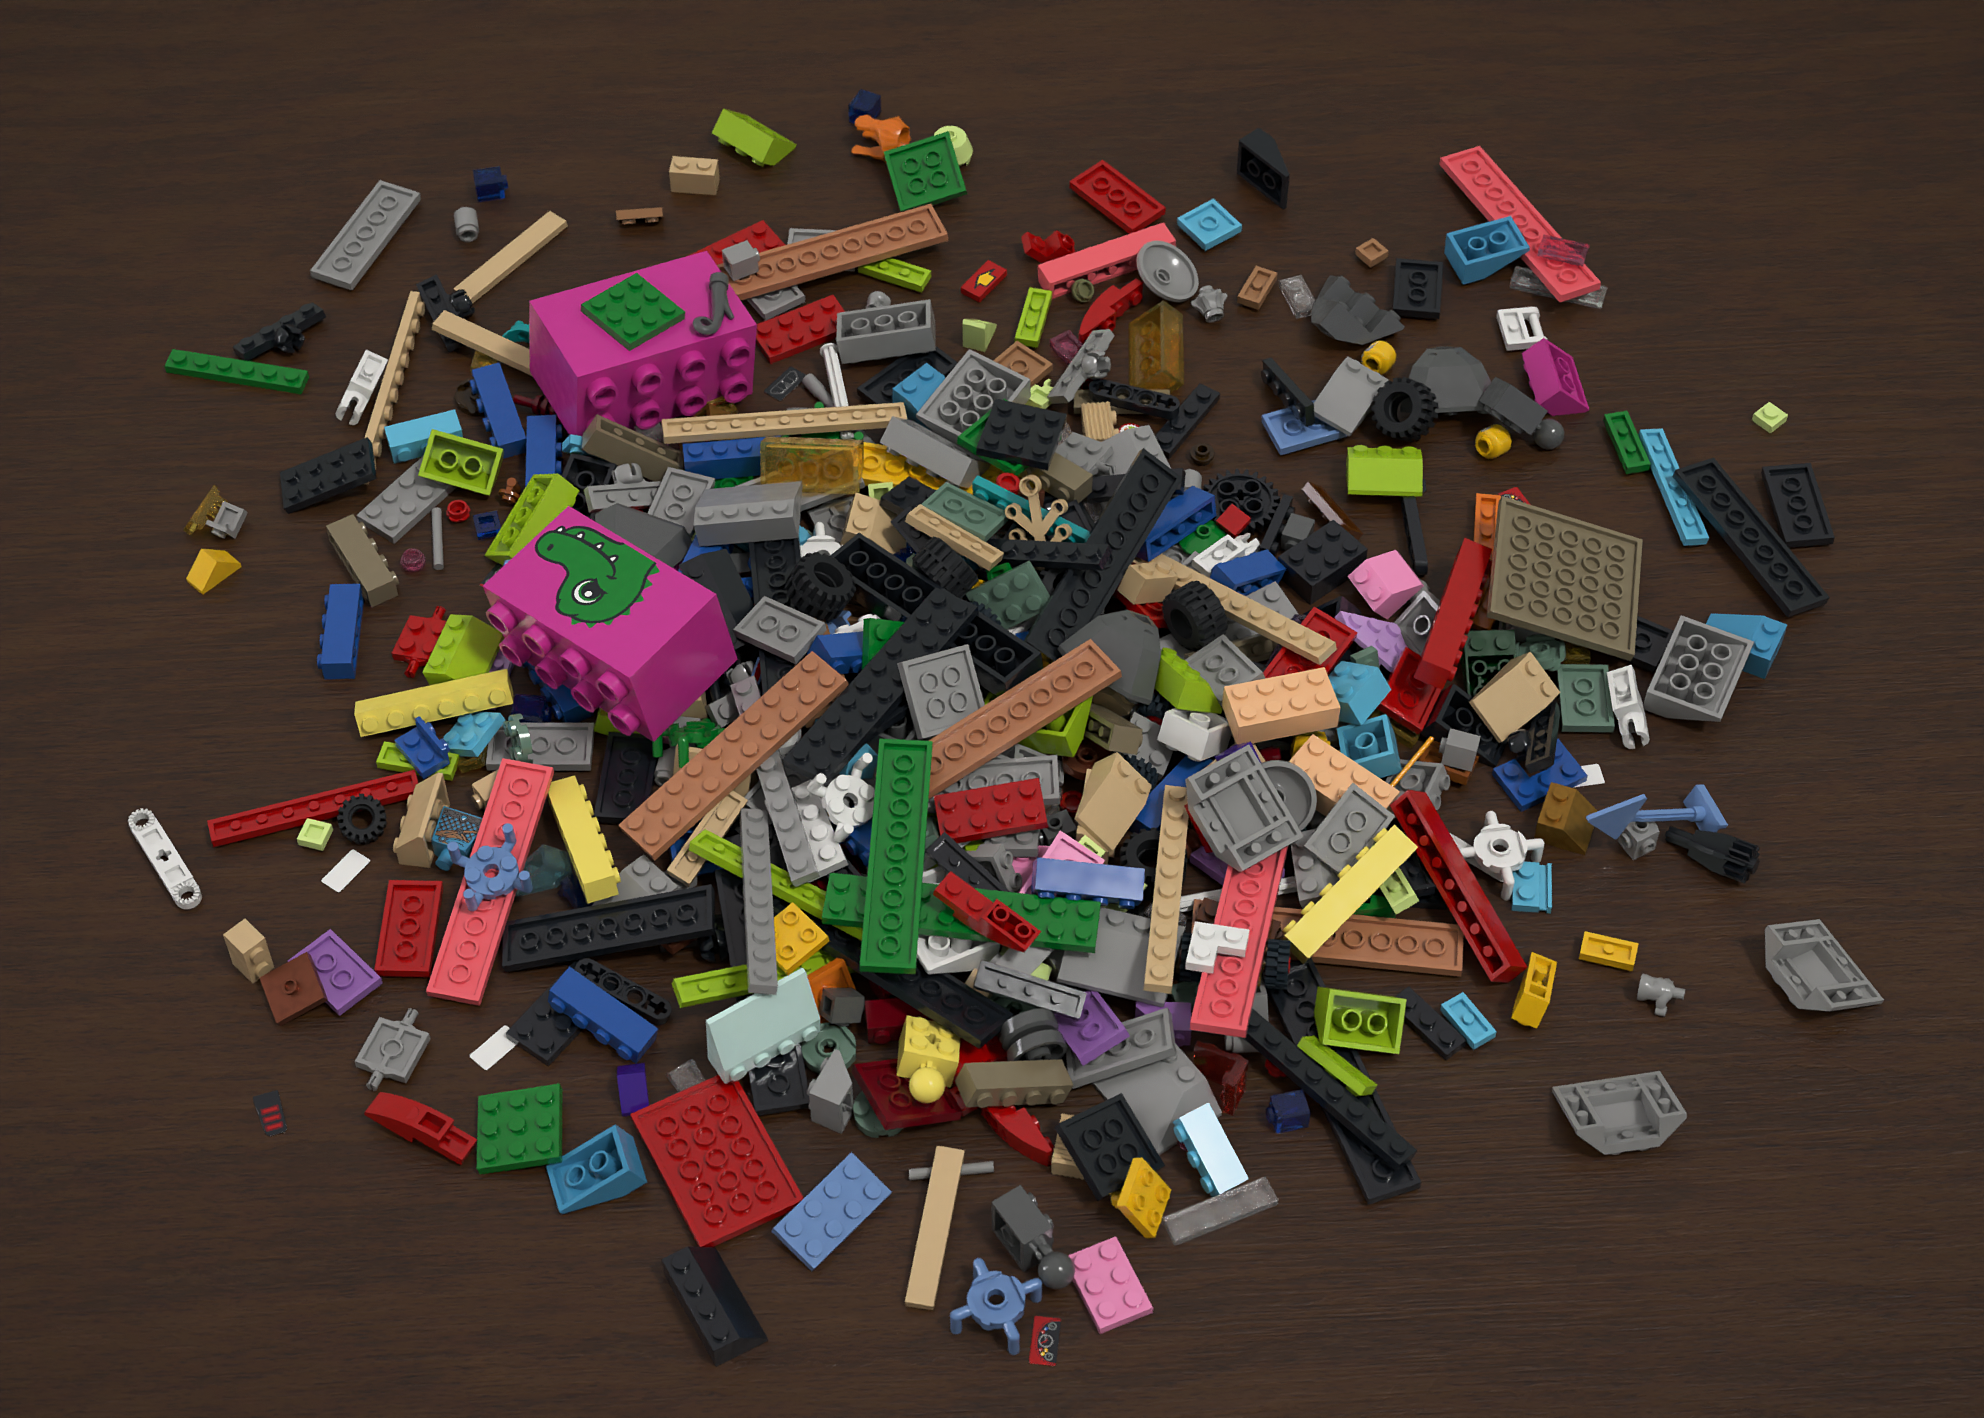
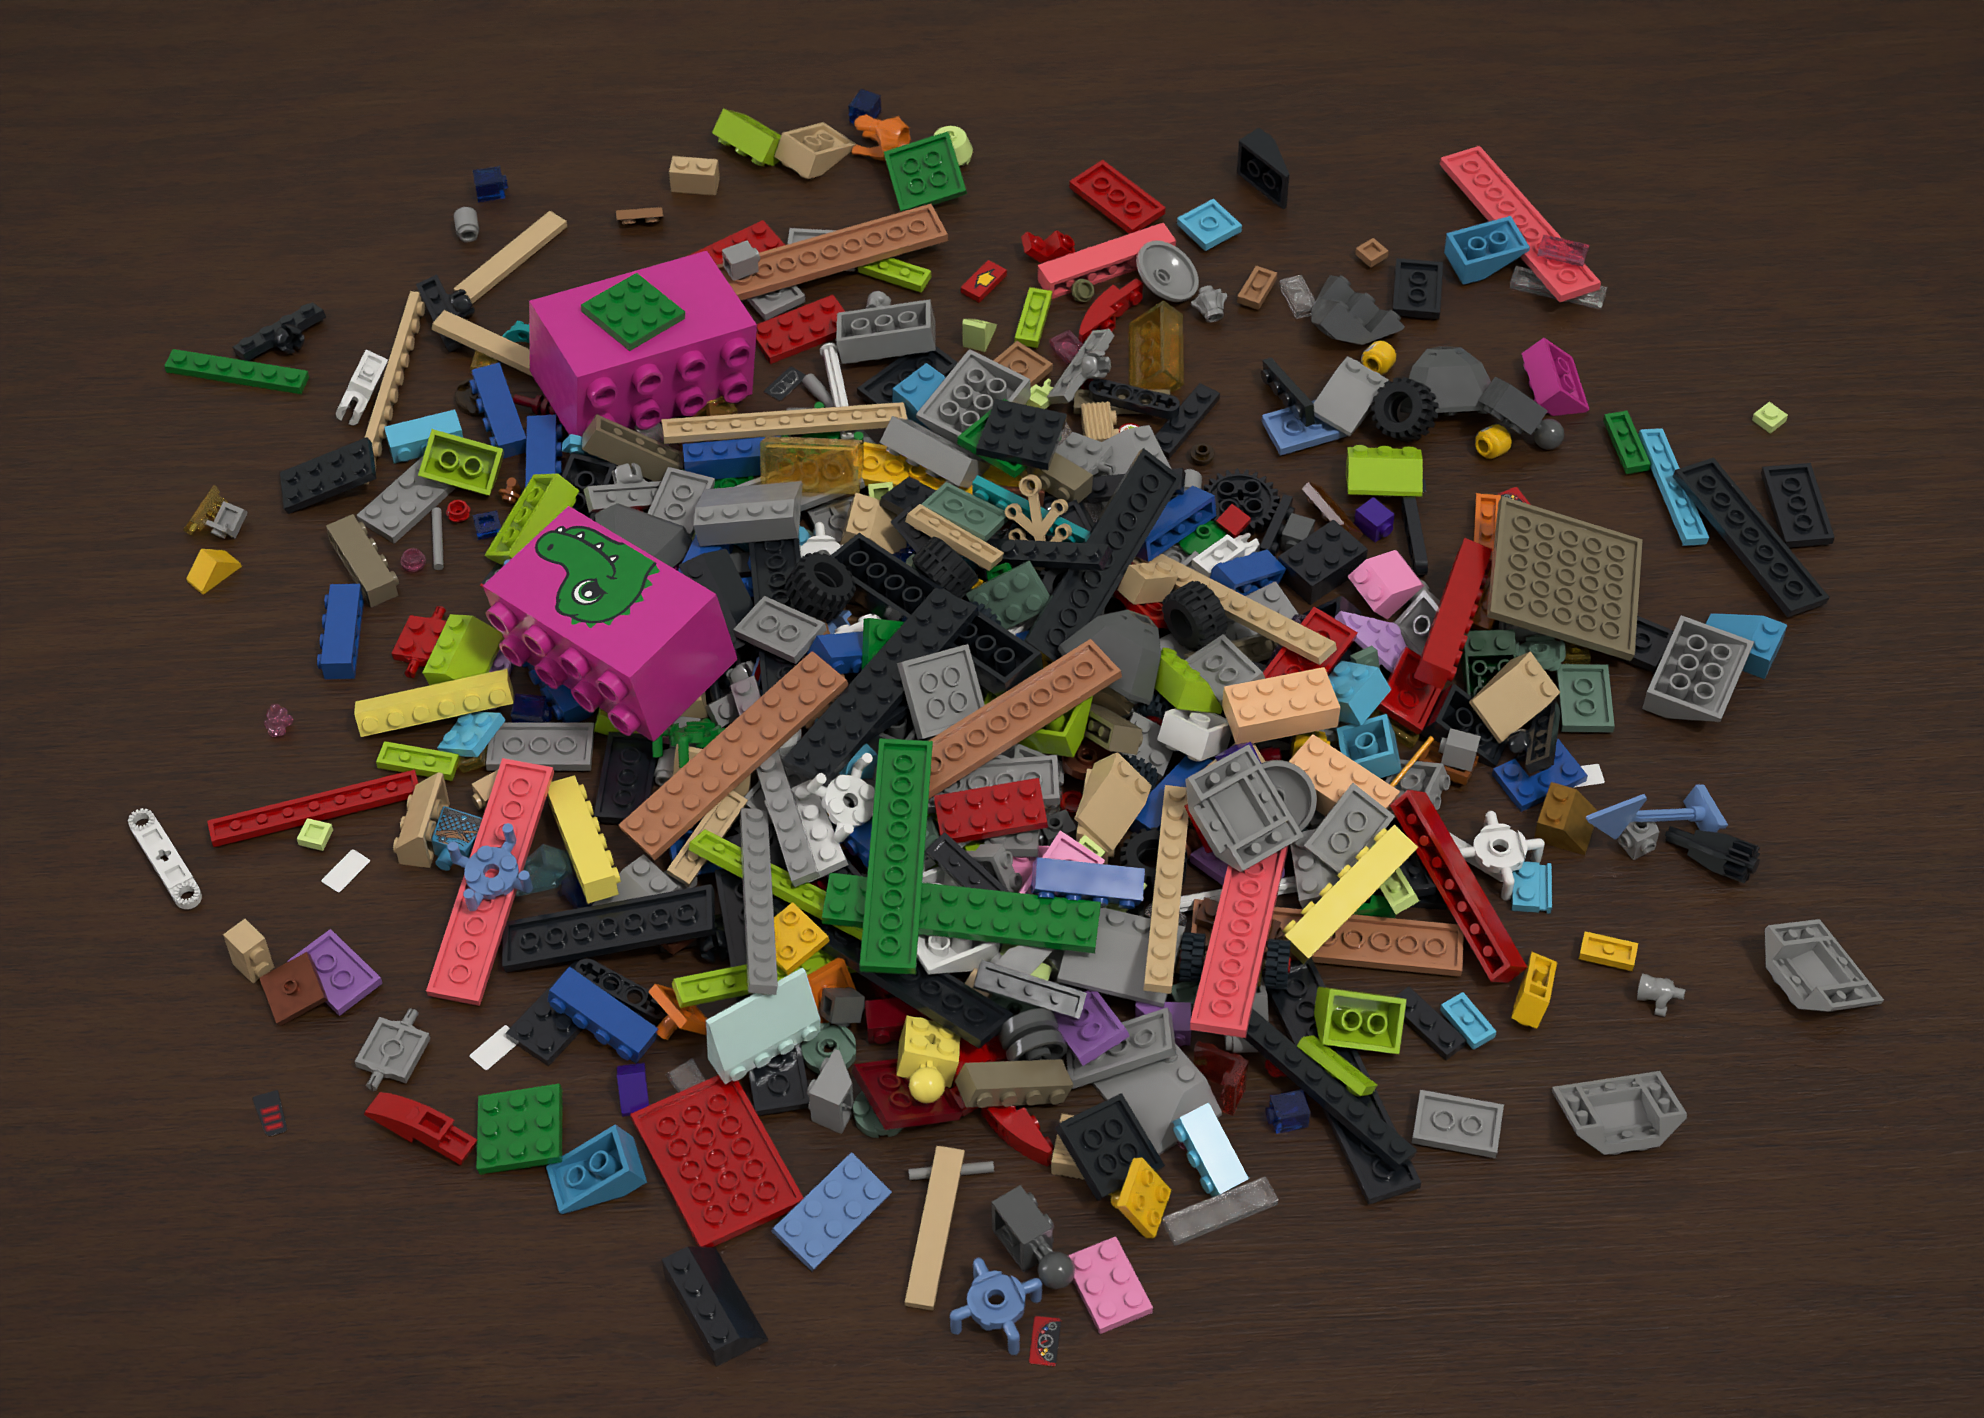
(277, 720): none -> clear pink plant
(362, 803): black tyre -> none
(365, 235): light grey plate -> none
(409, 928): red plate -> none
(424, 748): blue bracket -> none
(519, 738): sand green plate -> none
(685, 1018): none -> orange tile
(719, 301): dark grey plant -> none
(812, 149): none -> tan slope
(985, 917): red slope -> none
(1009, 482): red tile -> none
(1213, 939): white plate -> none
(1374, 520): none -> dark purple brick
(1458, 1123): none -> light grey plate
(1515, 330): white plate -> none
(1627, 705): white plate -> none

